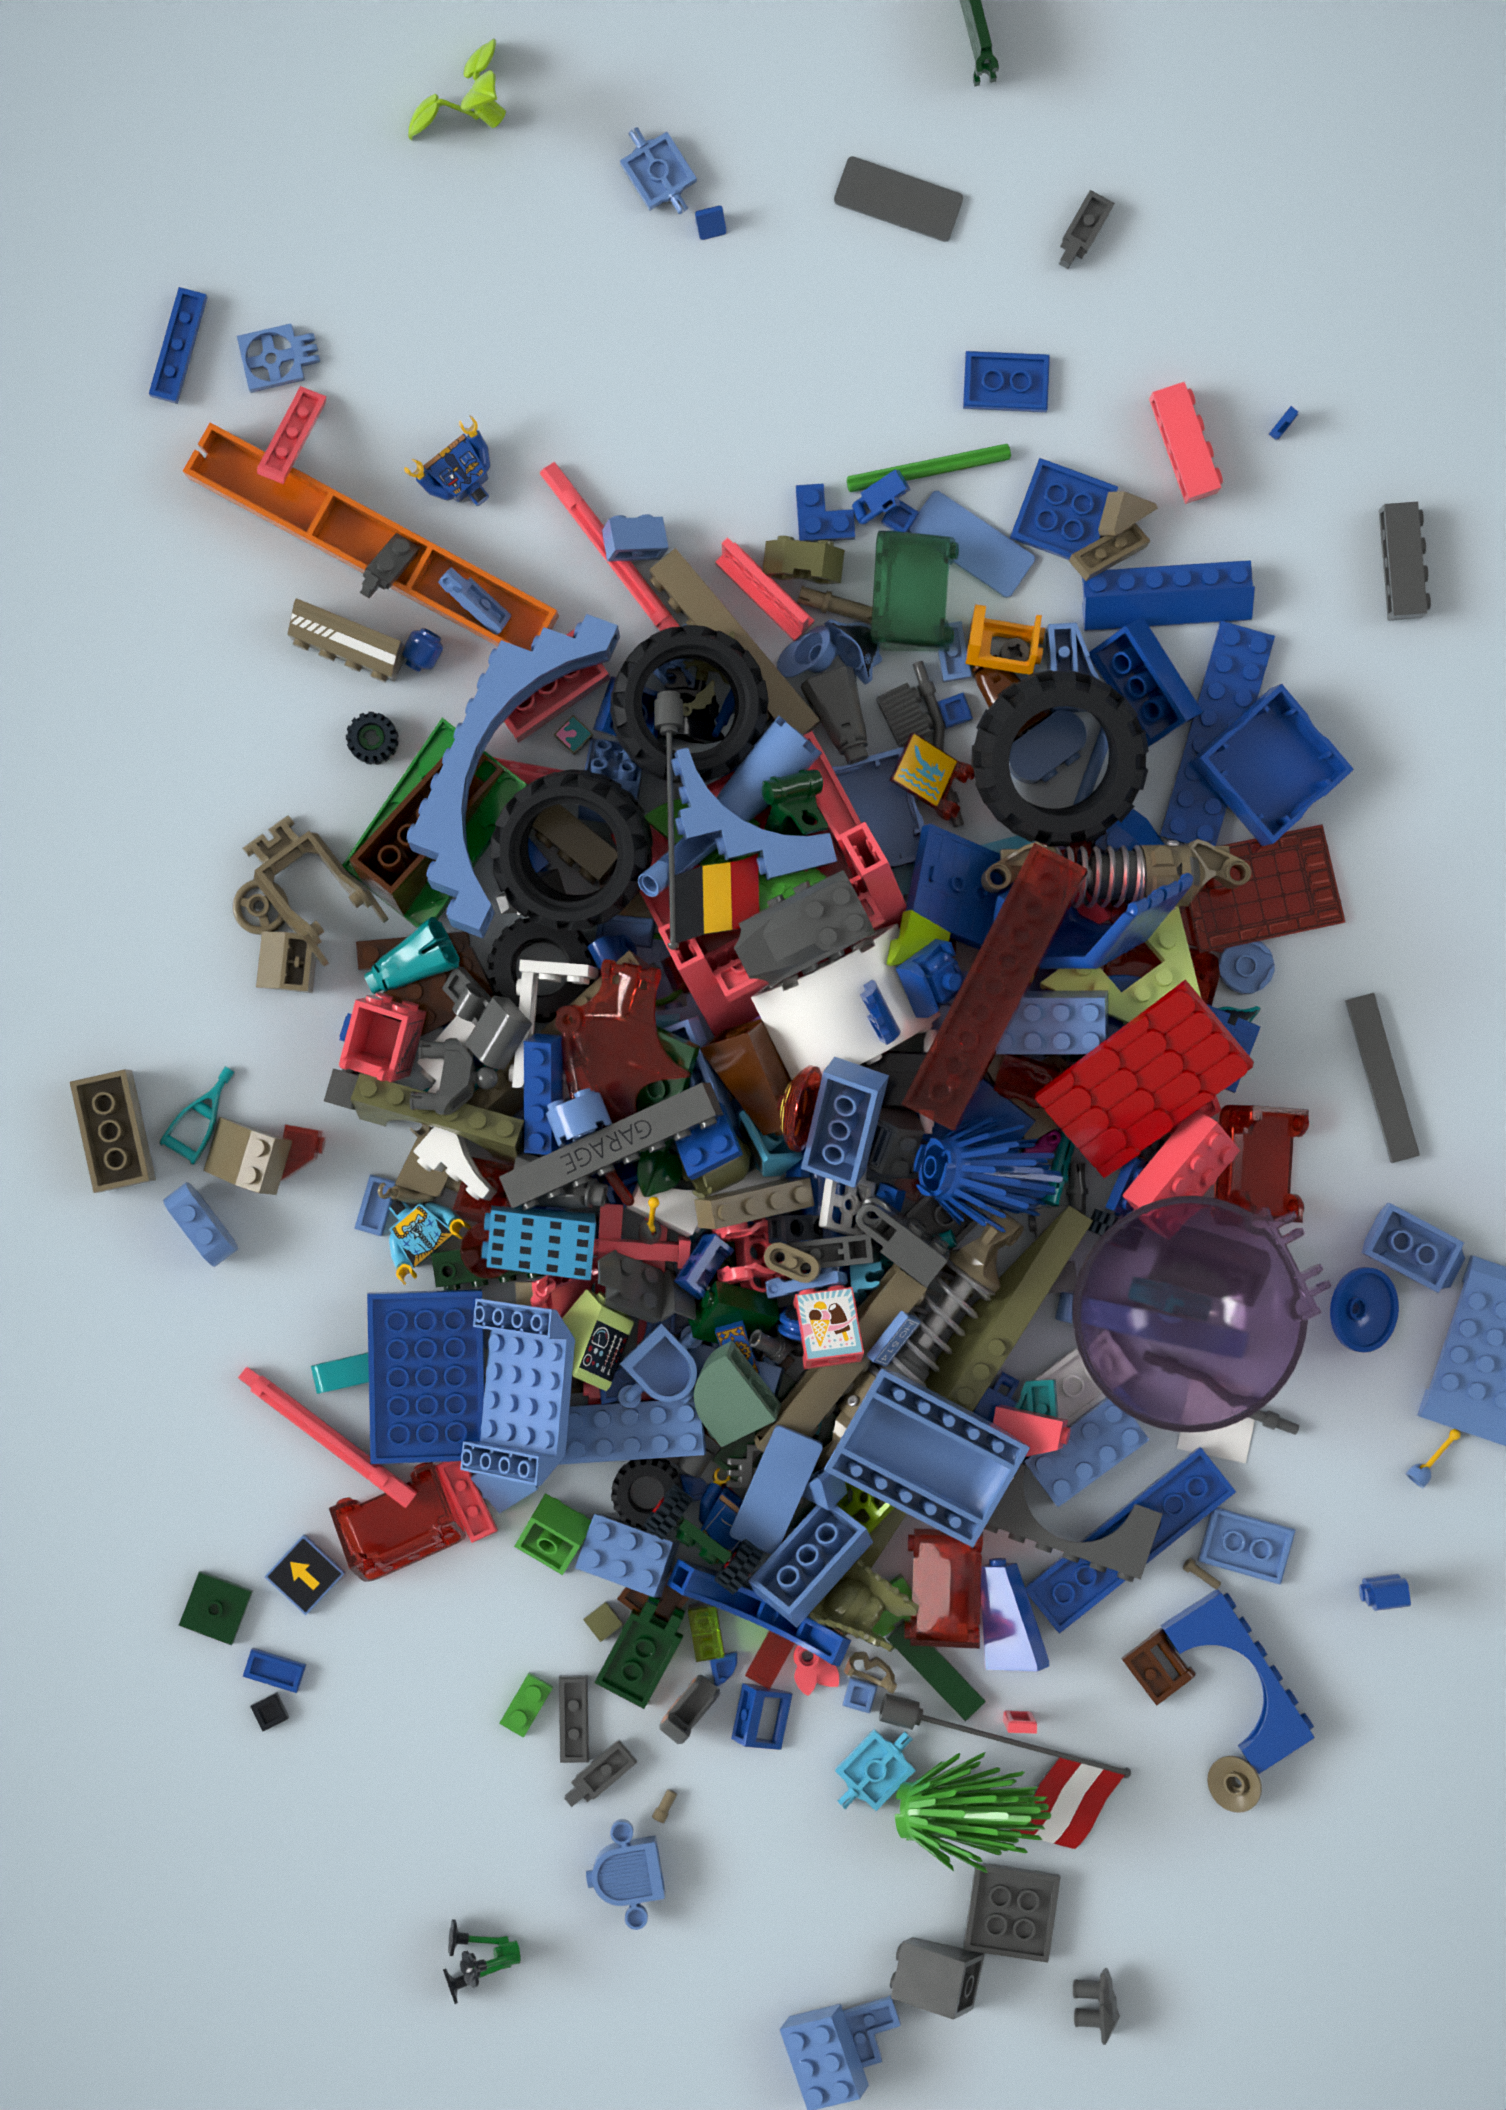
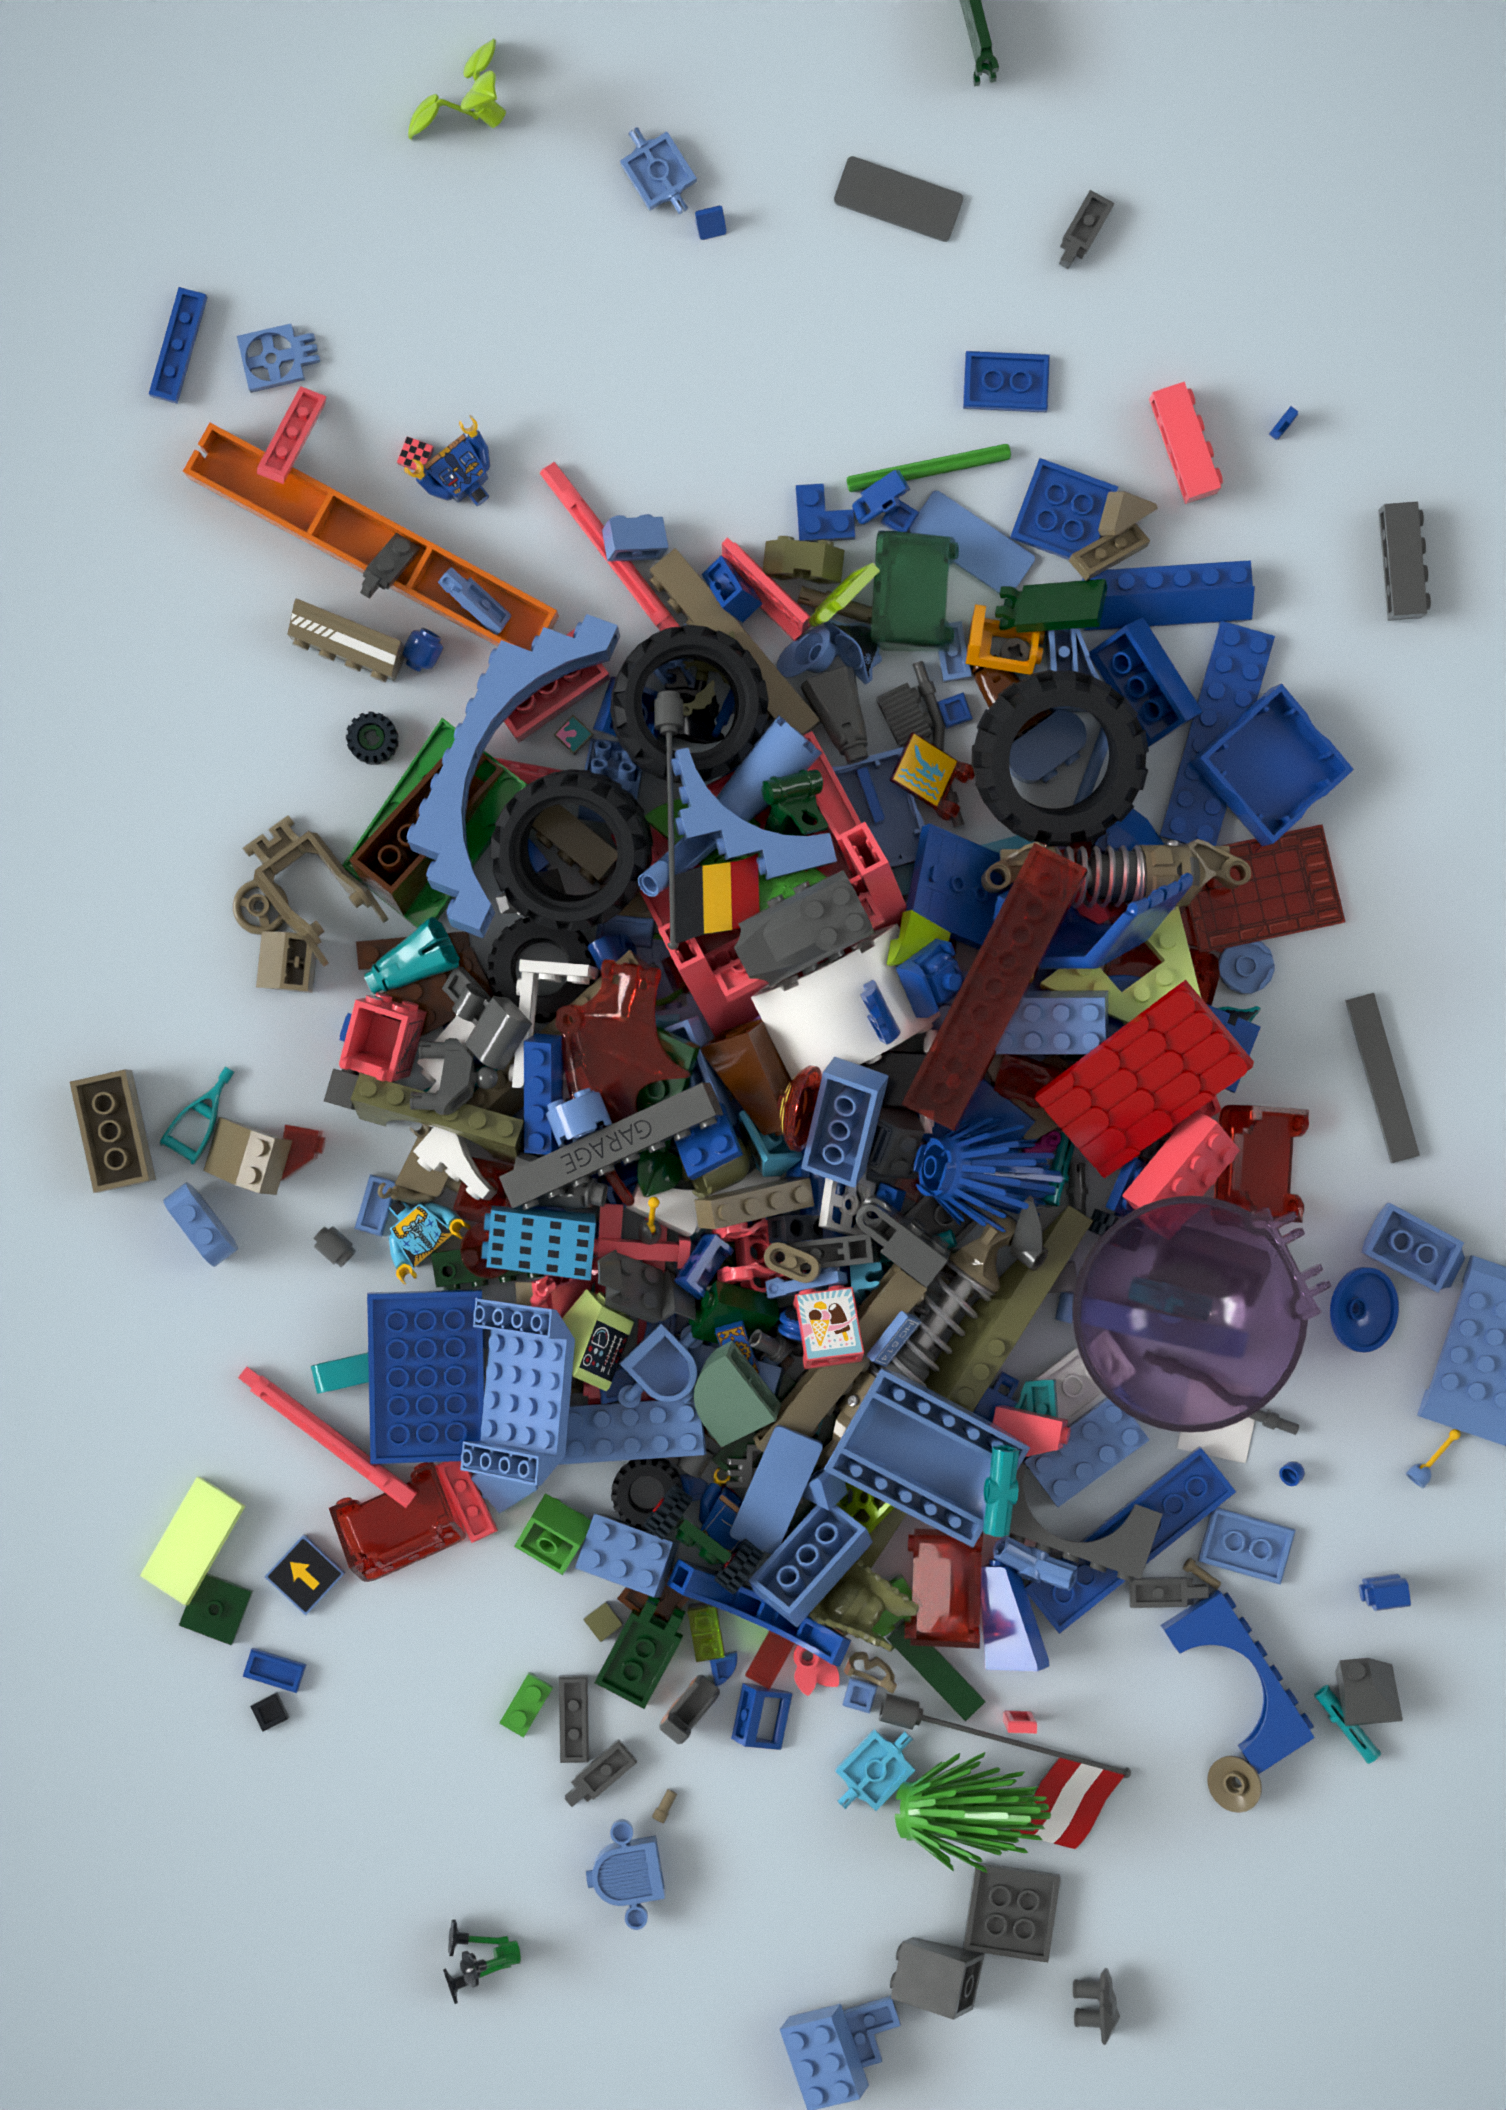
(192, 1541): none -> yellowish green tile
(334, 1246): none -> dark grey brick
(414, 450): none -> tile
(731, 589): none -> blue arch
(843, 594): none -> lime piece
(870, 796): none -> blue tile
(1001, 1490): none -> teal piece
(1028, 1238): none -> dark grey piece
(1035, 1564): none -> medium blue piece
(1052, 606): none -> dark green tile
(1151, 1673): reddish brown plate -> none
(1165, 1592): none -> dark grey hinge
(1292, 1473): none -> blue hinge
(1367, 1692): none -> dark grey slope
(1367, 1749): none -> teal pin

